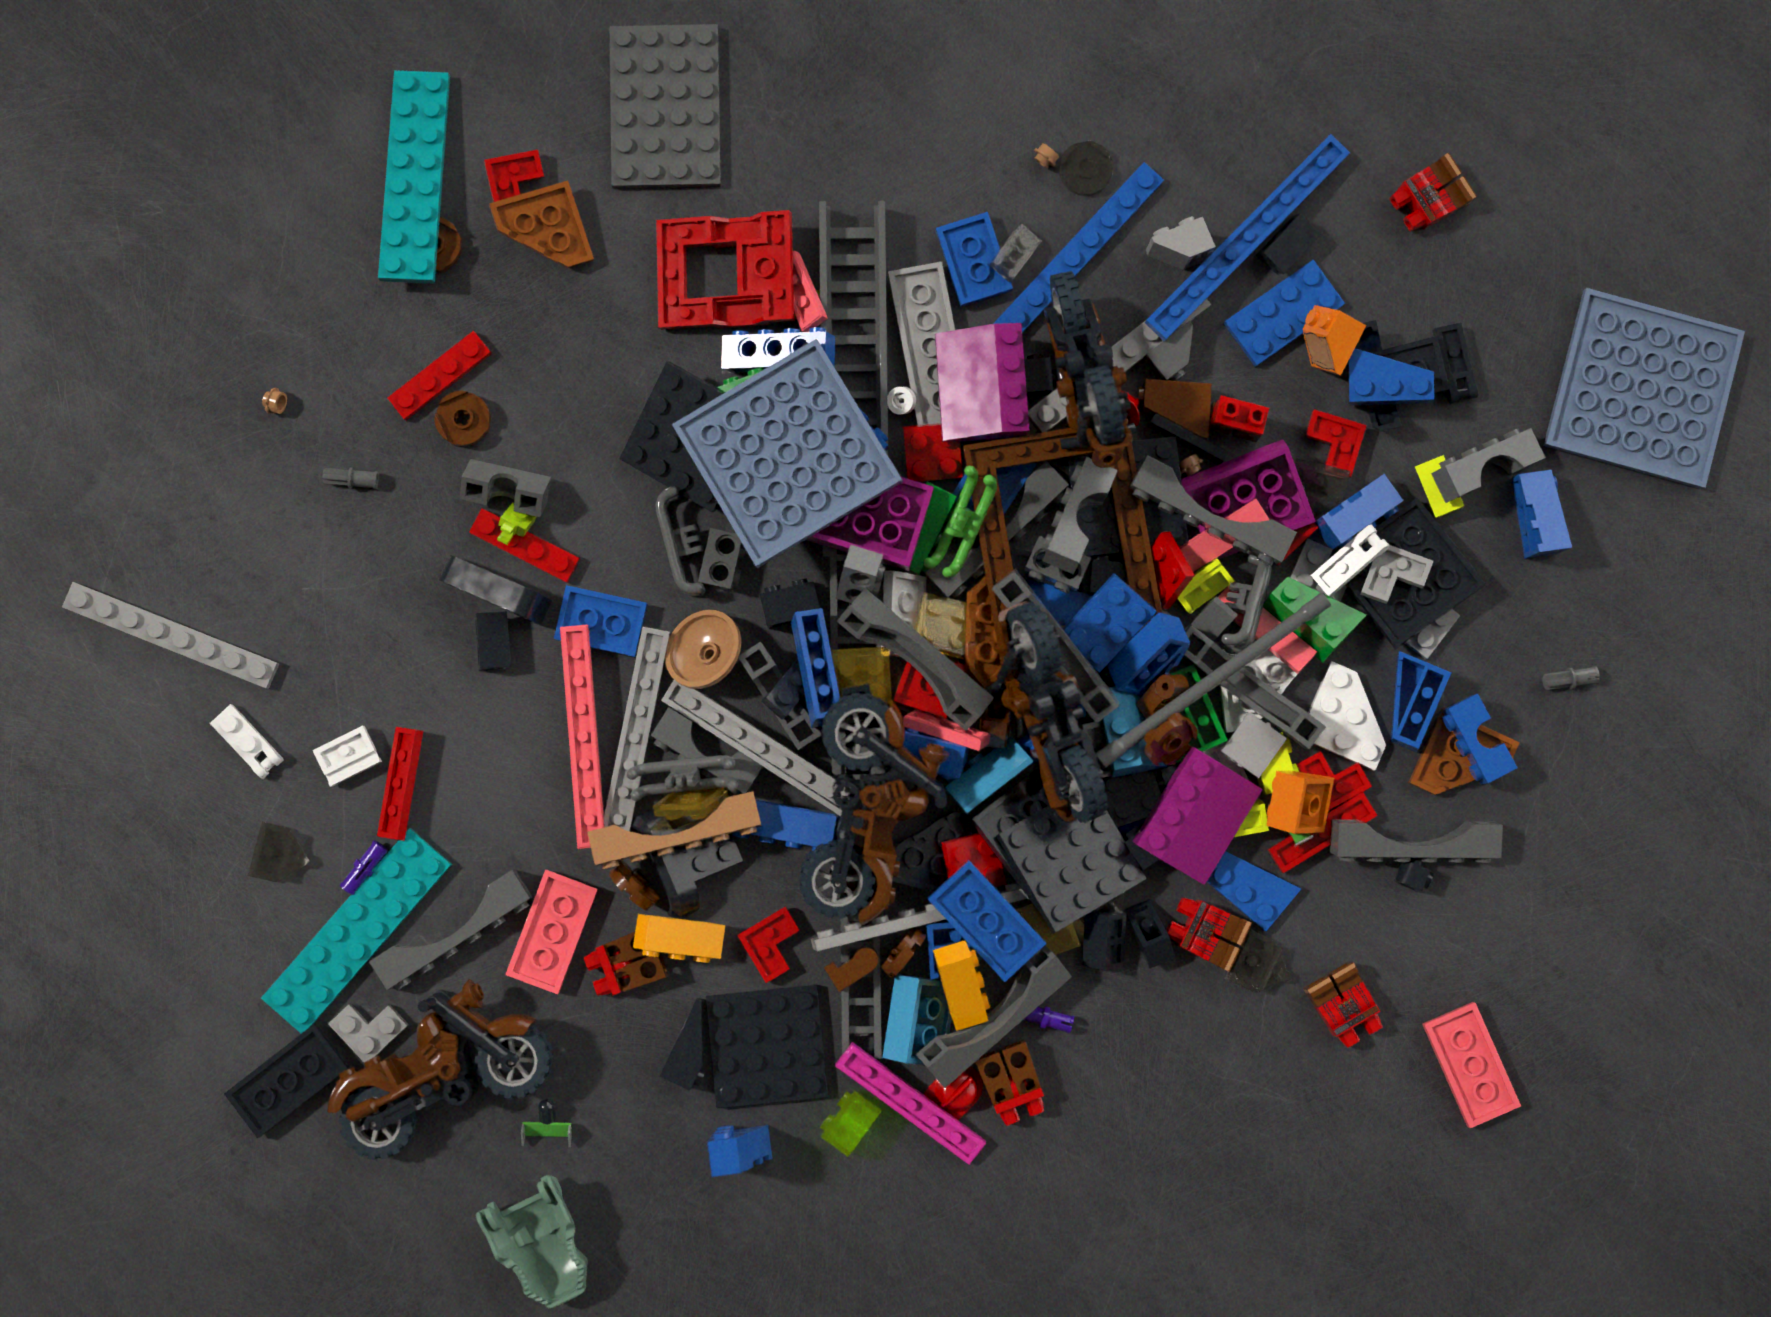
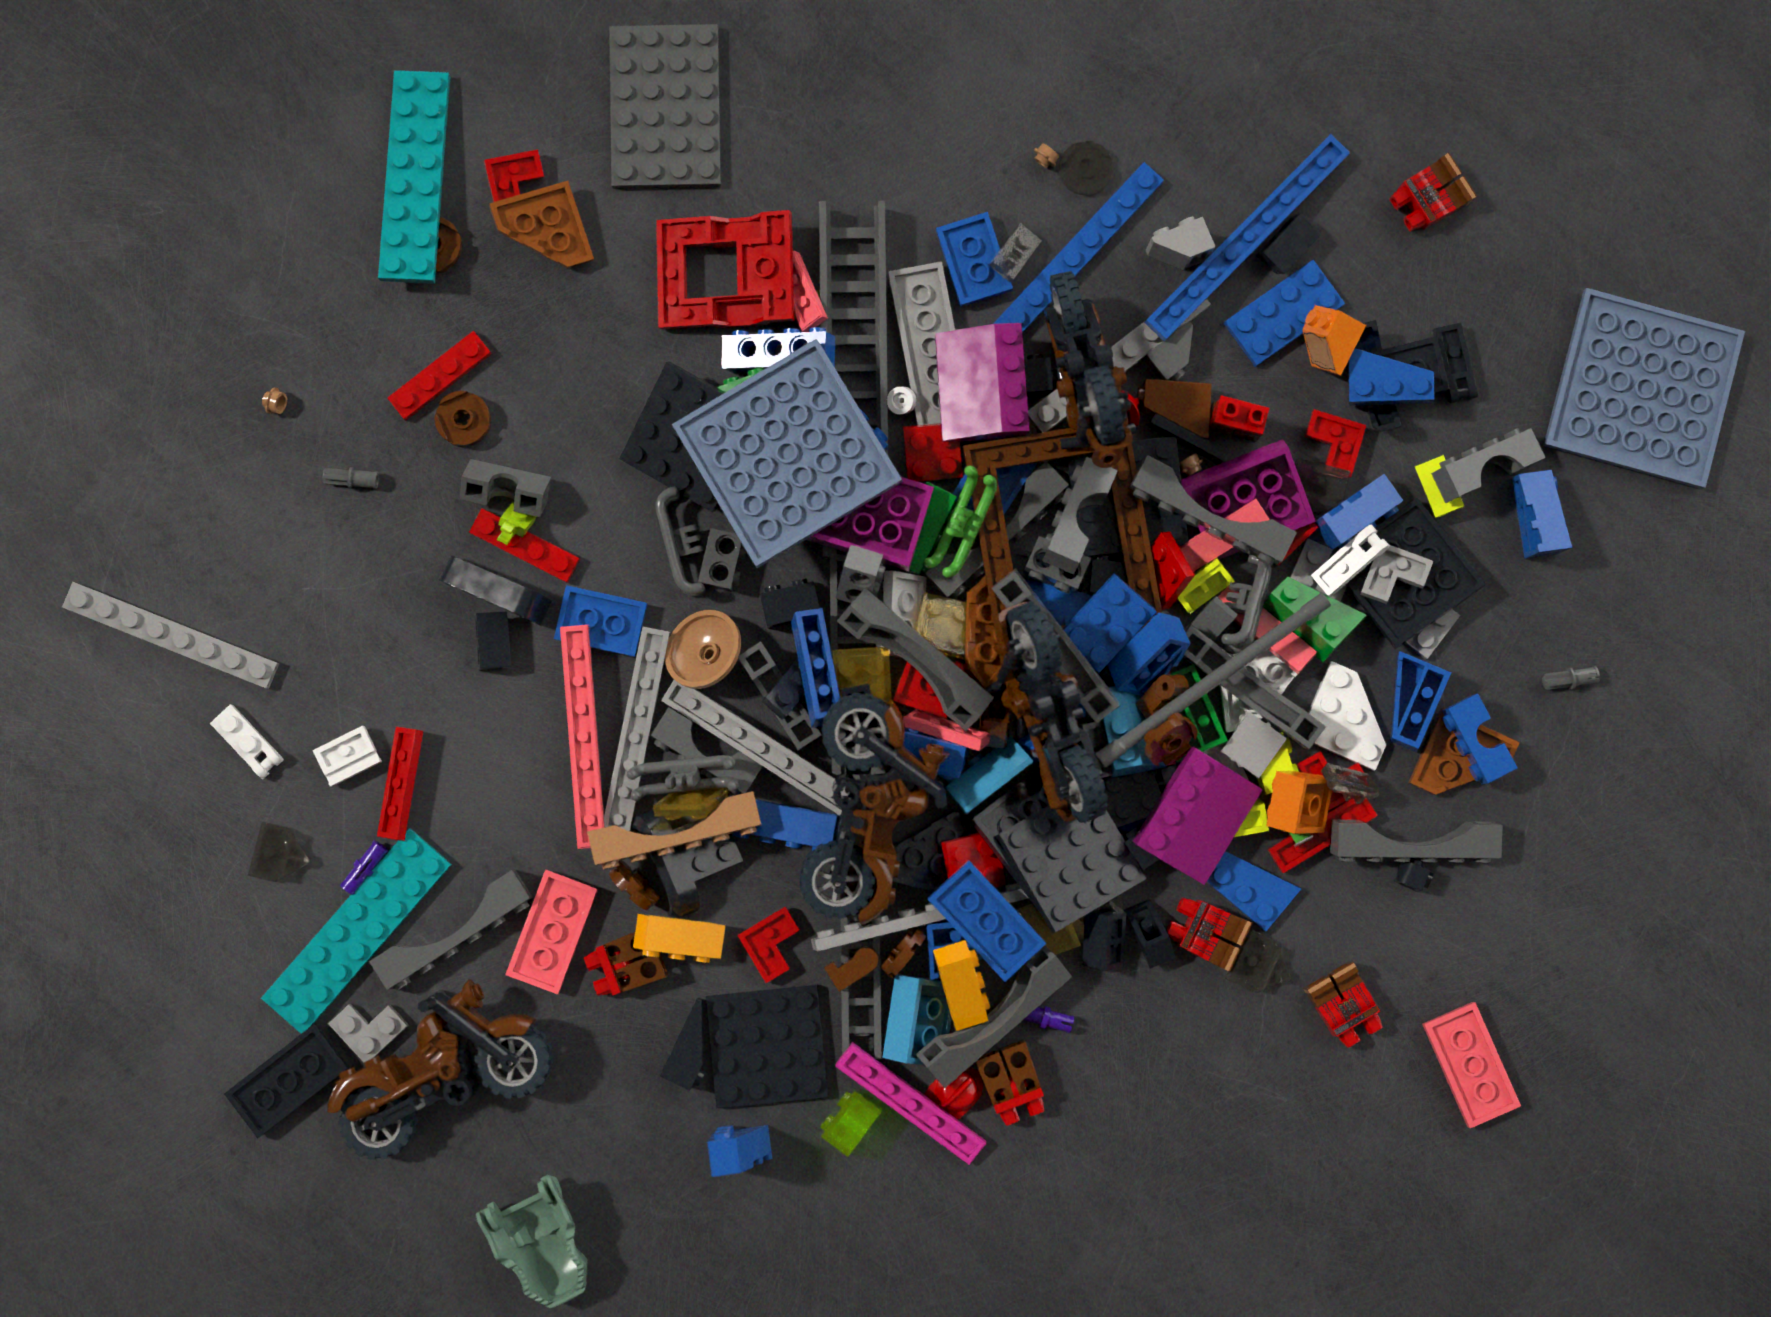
(546, 1127): piece -> none
(1350, 783): none -> clear smoke plate

